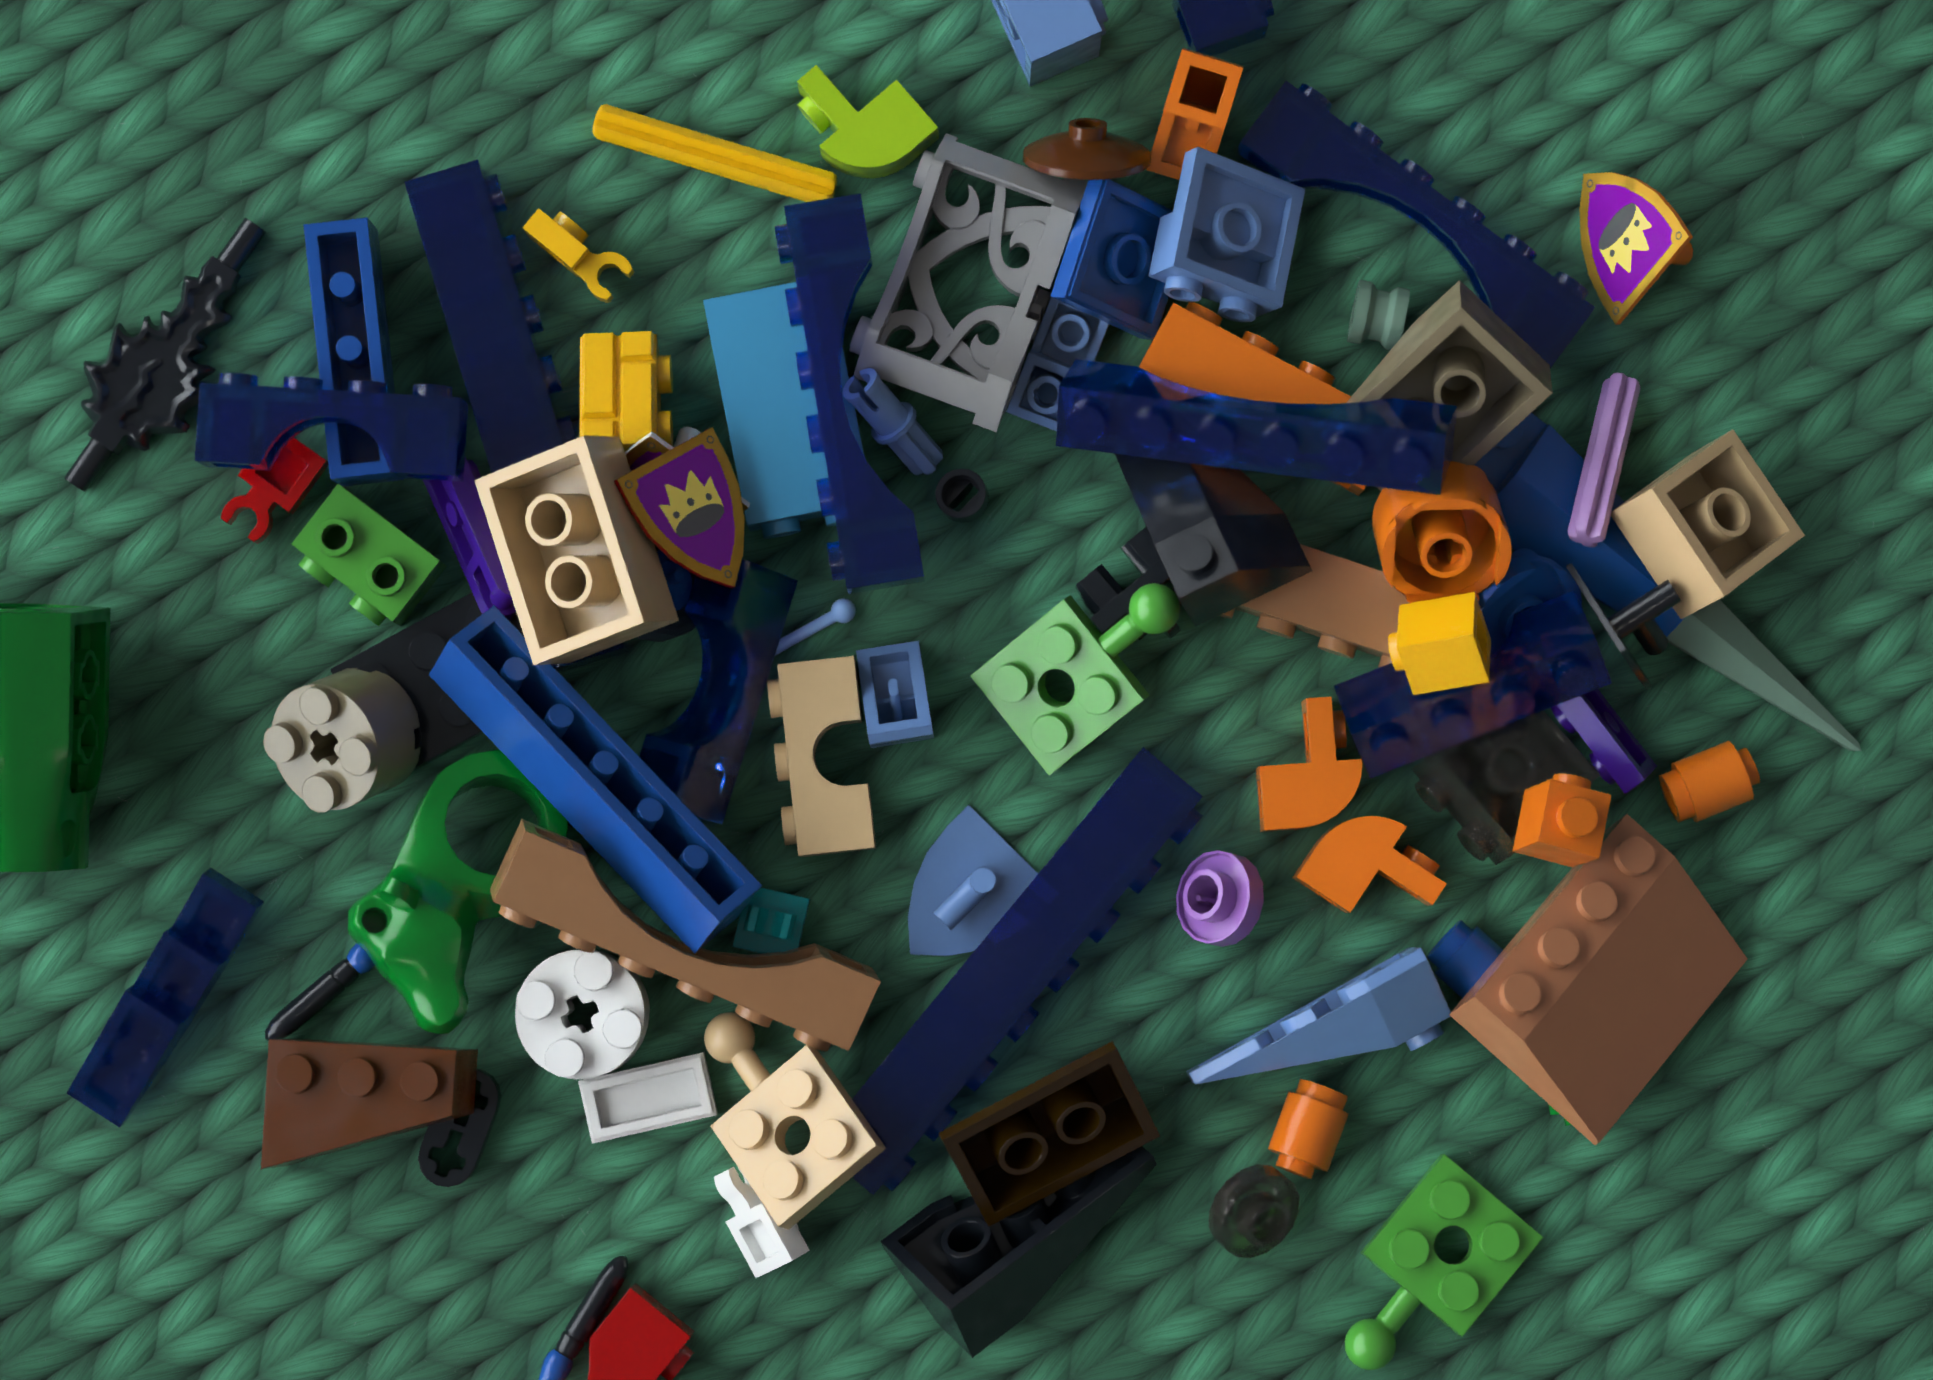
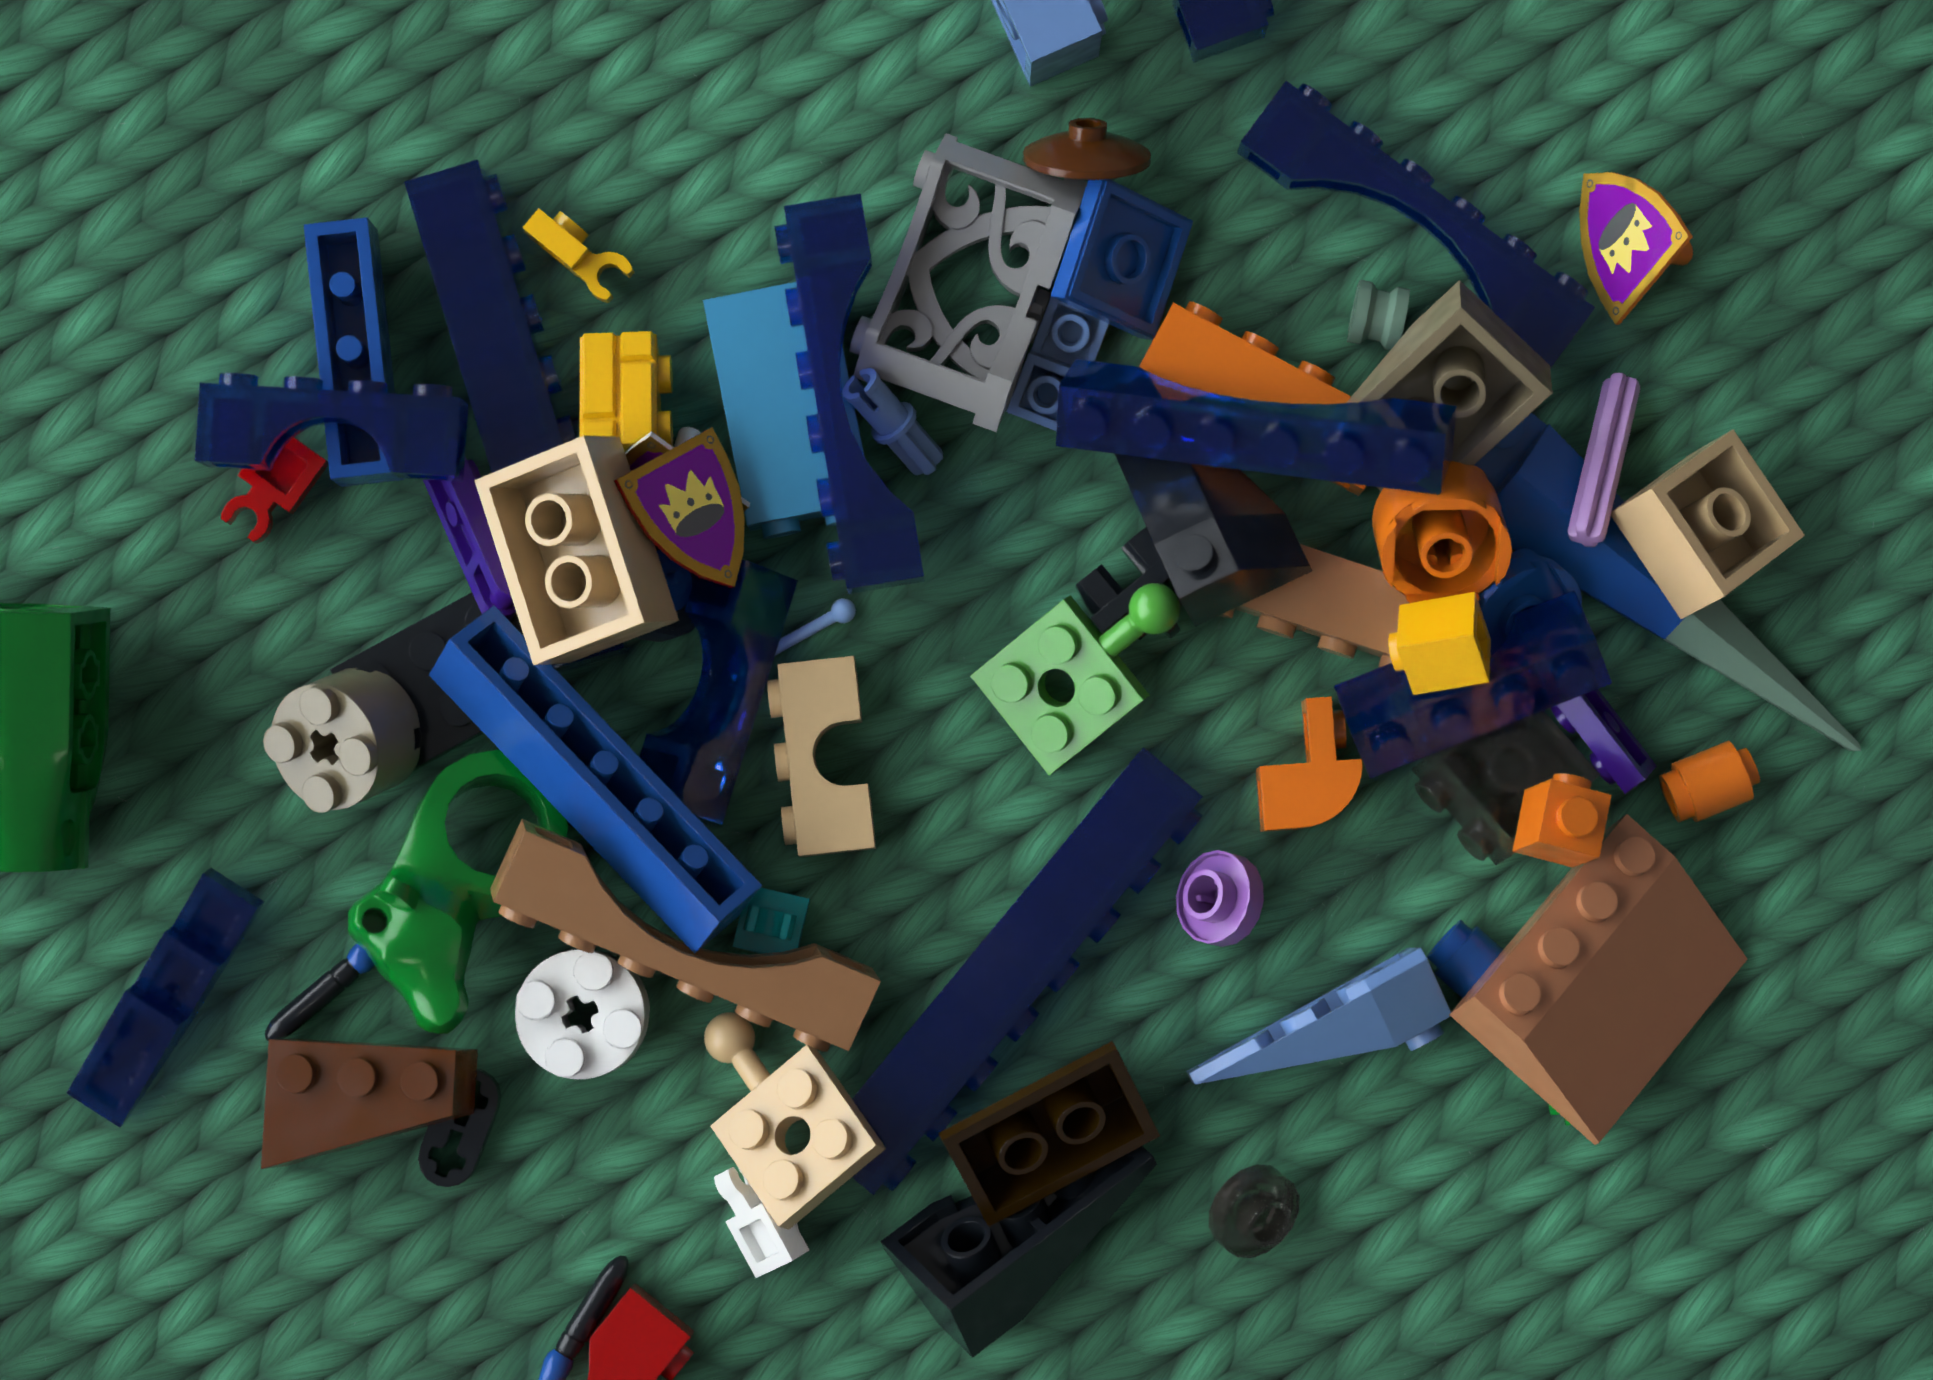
(153, 375): black piece -> none
(367, 556): bright green brick -> none
(648, 1097): white tile -> none
(713, 155): yellow axle -> none
(867, 142): lime brick -> none
(894, 694): medium blue slope -> none
(954, 488): black hinge -> none
(964, 887): medium blue shield -> none
(1194, 110): orange brick -> none
(1228, 236): medium blue plate -> none
(1309, 1129): orange brick -> none
(1357, 849): orange brick -> none
(1407, 1255): bright green plate -> none
(1635, 619): black shield -> none

